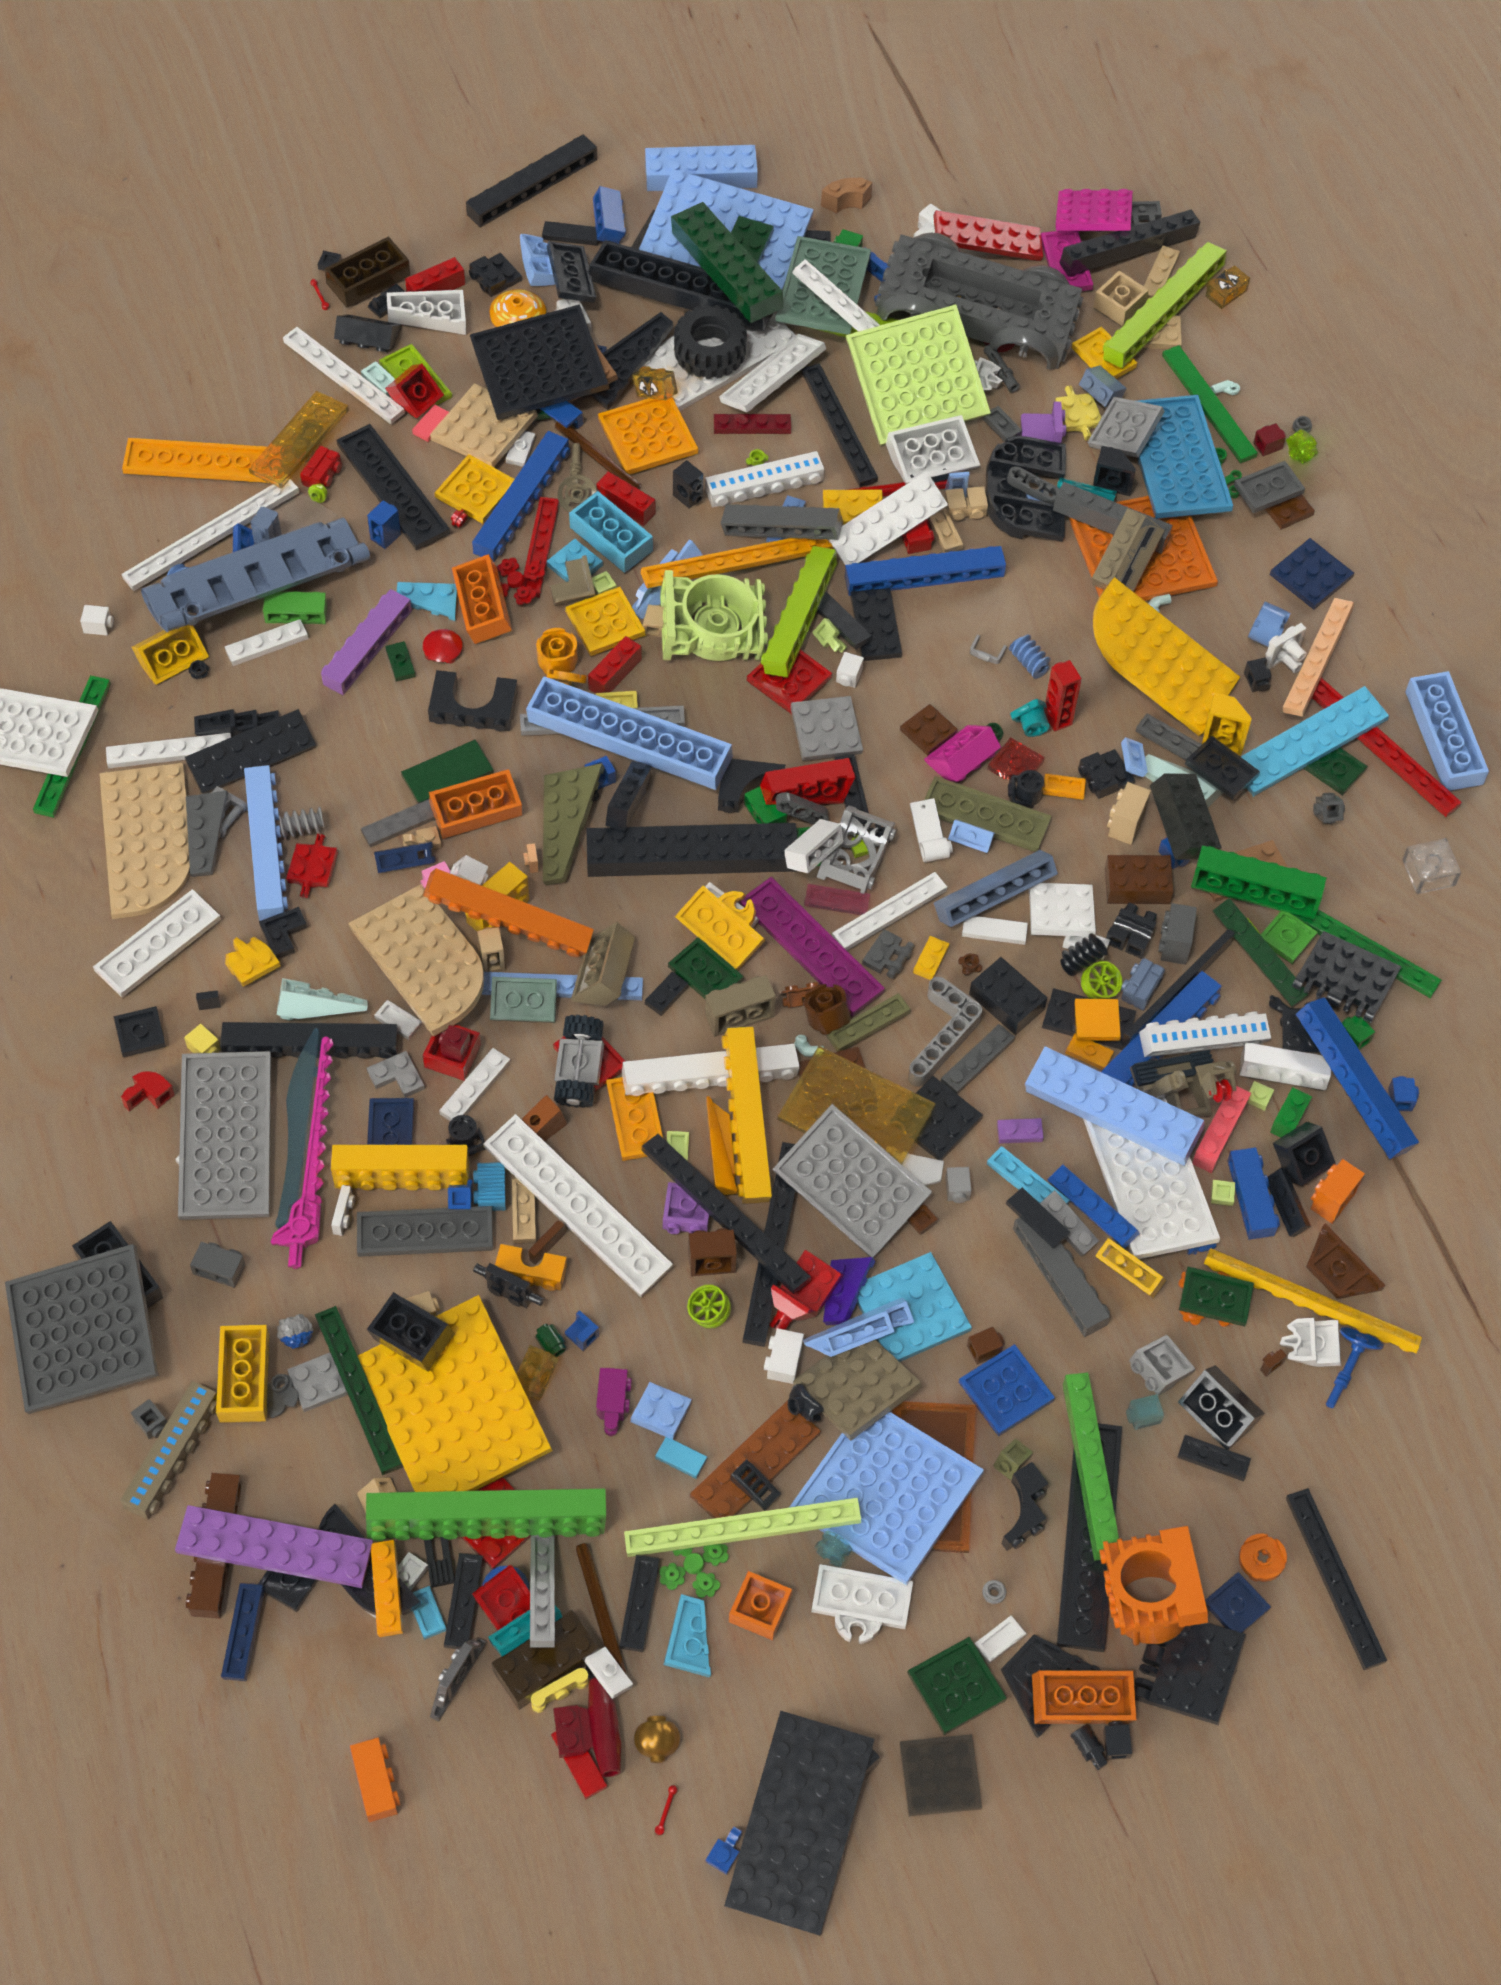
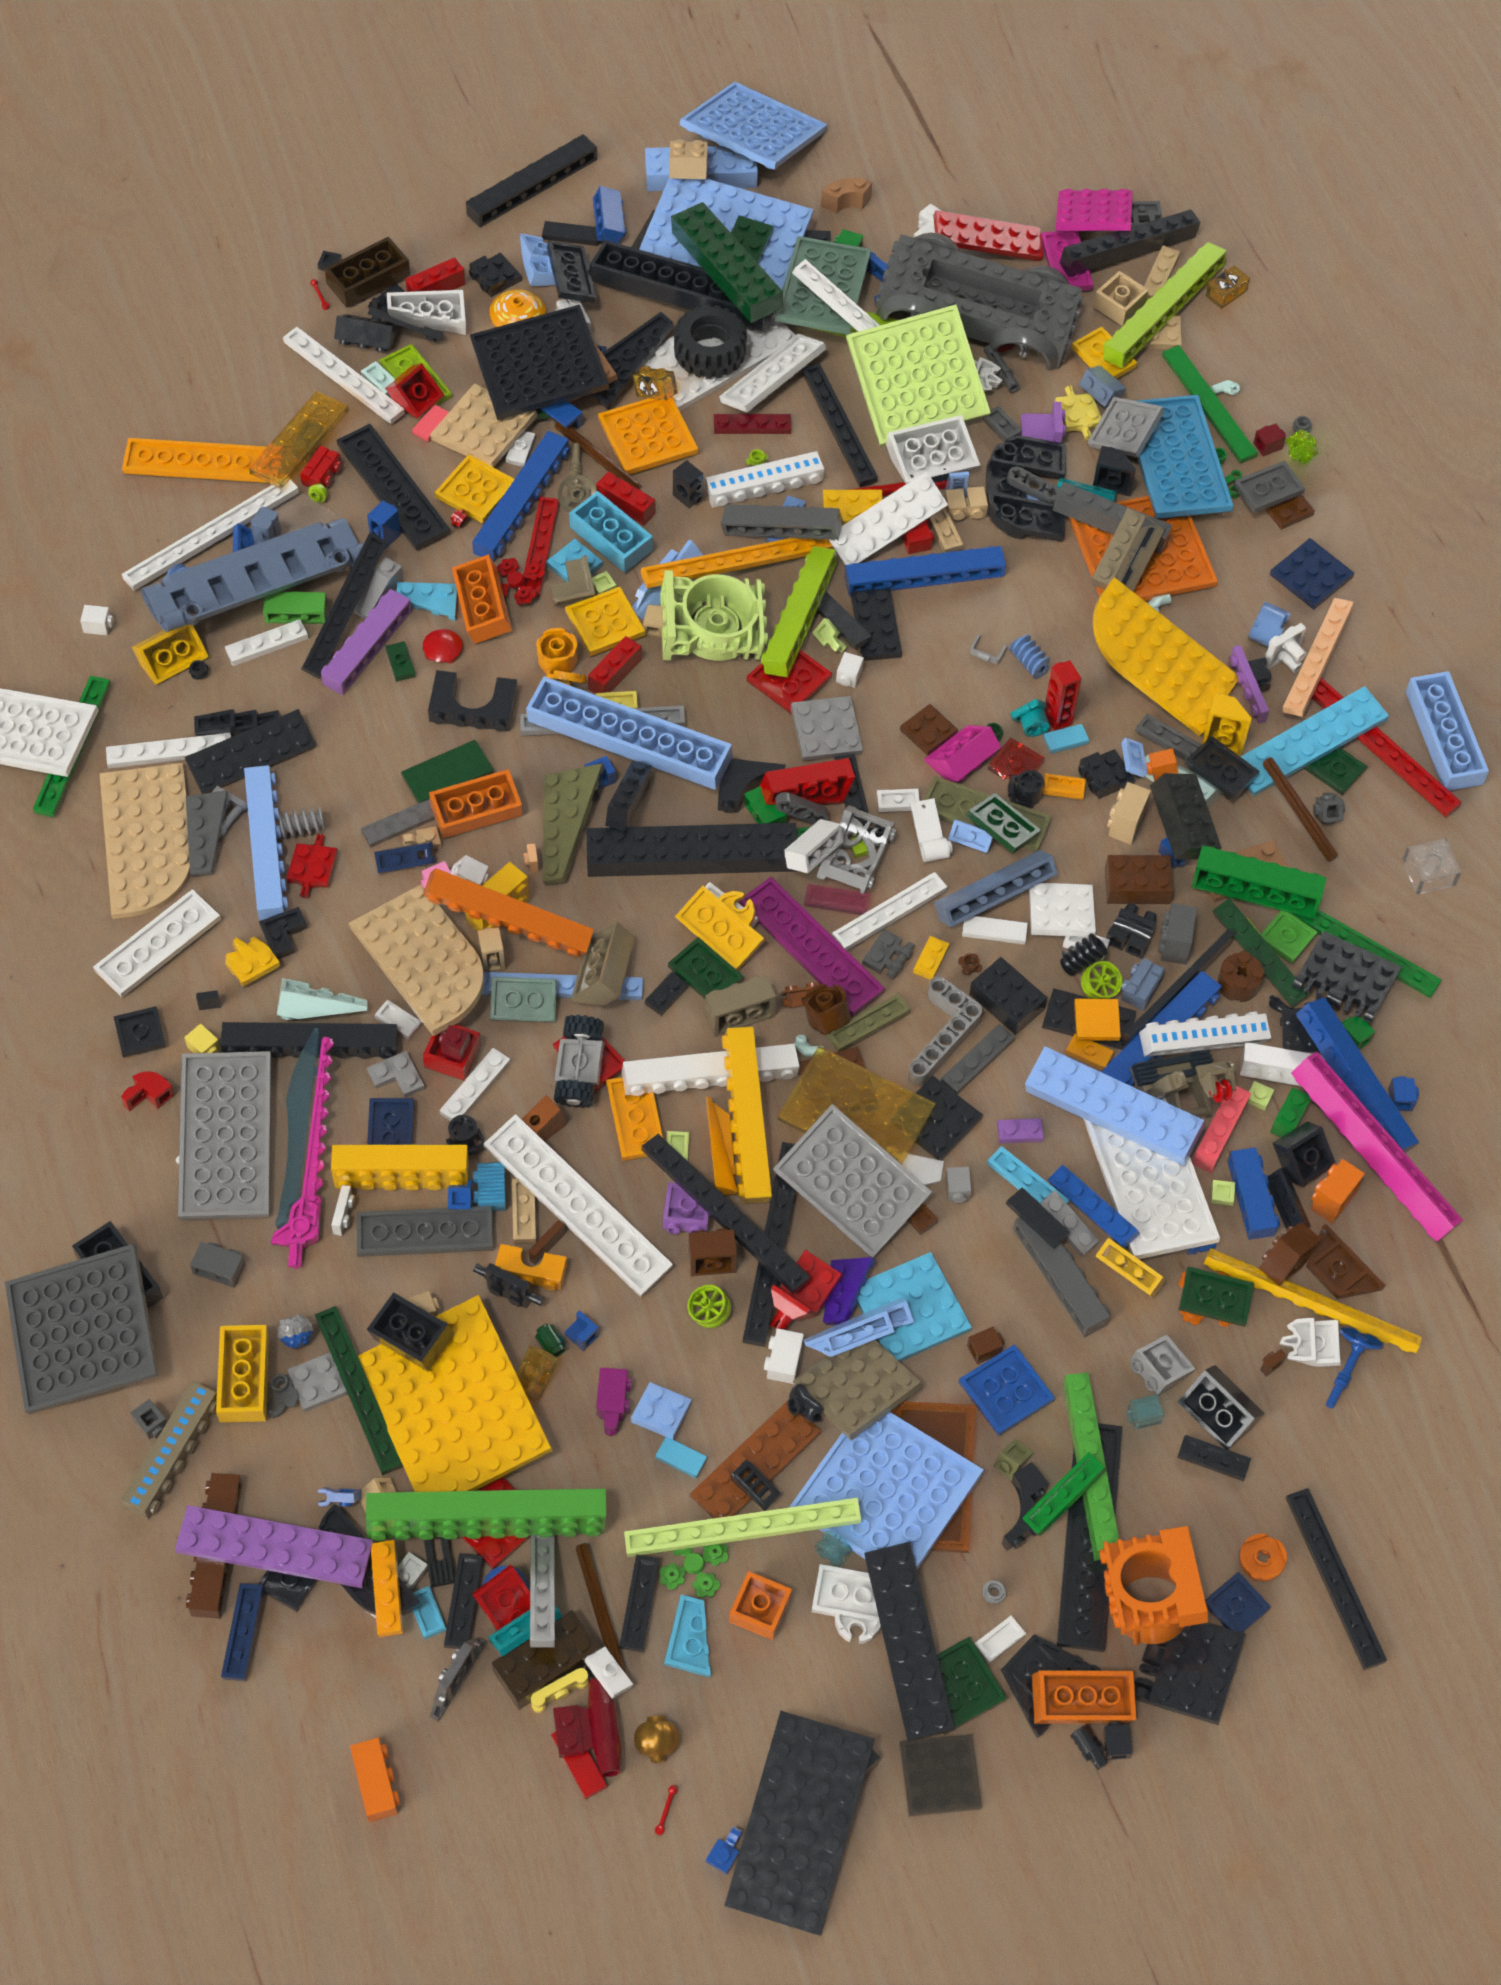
(344, 605): none -> black plate
(345, 1497): none -> plate
(381, 581): none -> light grey slope
(431, 334): none -> black container
(688, 159): none -> tan brick
(753, 125): none -> light blue plate
(896, 799): none -> white plate
(909, 1641): none -> black plate
(1003, 823): none -> dark green plate
(1064, 1493): none -> green plate
(1066, 738): none -> medium azure tile
(1161, 763): none -> orange brick
(1240, 976): none -> reddish brown brick
(1250, 687): none -> medium lavender plate
(1289, 1253): none -> reddish brown brick
(1300, 809): none -> reddish brown axle
(1376, 1146): none -> dark pink brick

